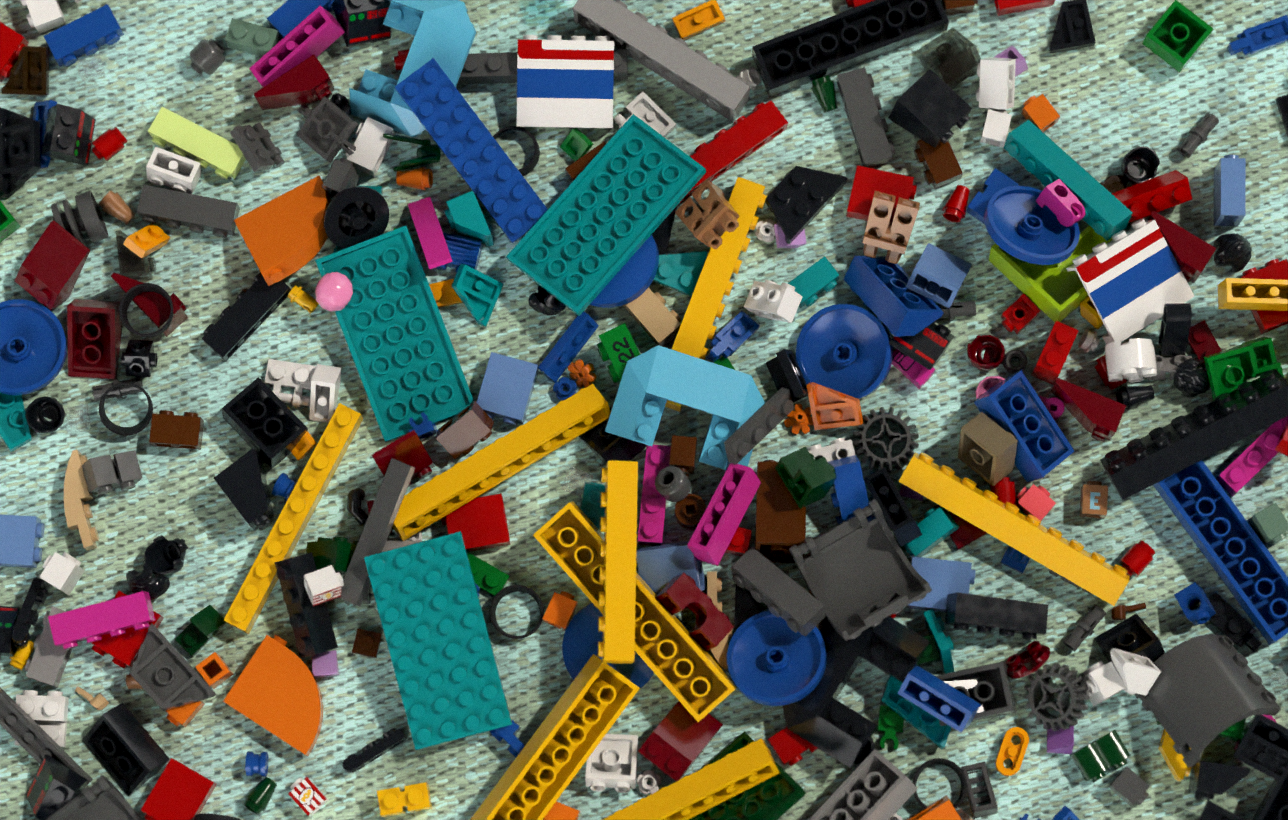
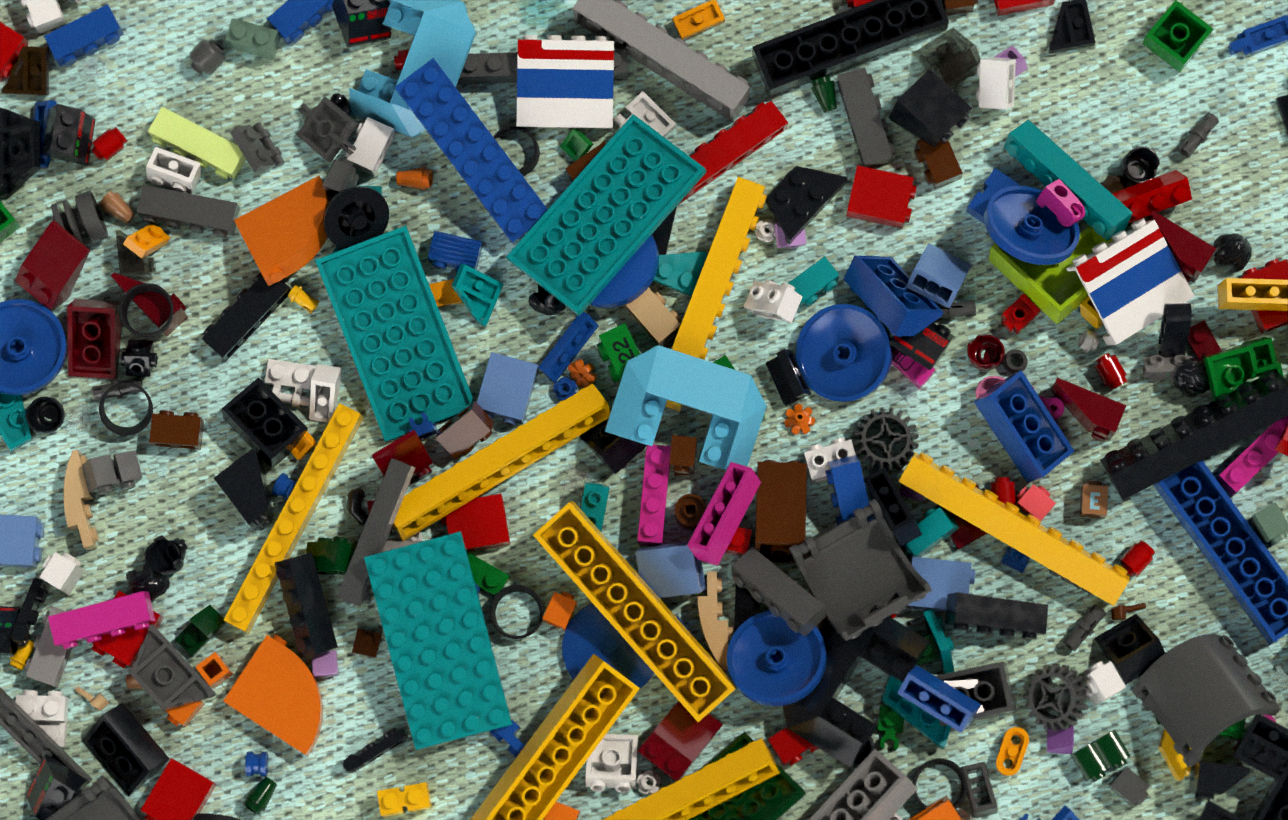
(298, 86): dark red slope -> none
(307, 38): dark pink brick -> none
(307, 796): brick -> none
(323, 585): white brick -> none
(334, 291): bright pink hair -> none
(426, 154): dark green plant -> none
(429, 233): dark pink slope -> none
(468, 218): teal slope -> none
(619, 562): yellow brick -> none
(672, 483): dark grey head -> none
(709, 215): medium nougat hips -> none
(710, 624): dark red arch -> none
(732, 336): blue hinge -> none
(751, 76): white plate -> none
(758, 425): dark grey plate -> none
(805, 476): dark green brick -> none
(833, 408): orange wing -> none
(886, 234): medium nougat hips -> none
(956, 206): red cone -> none
(987, 448): dark tan brick -> none
(996, 127): white brick -> none
(1028, 660): dark red dish -> none
(1040, 112): orange brick -> none
(1054, 352): red brick -> none
(1130, 360): white brick -> none
(1134, 395): black cone -> none
(1135, 671): white slope -> none
(1189, 597): blue brick -> none
(1229, 191): medium blue brick -> none
(1233, 624): black hinge -> none

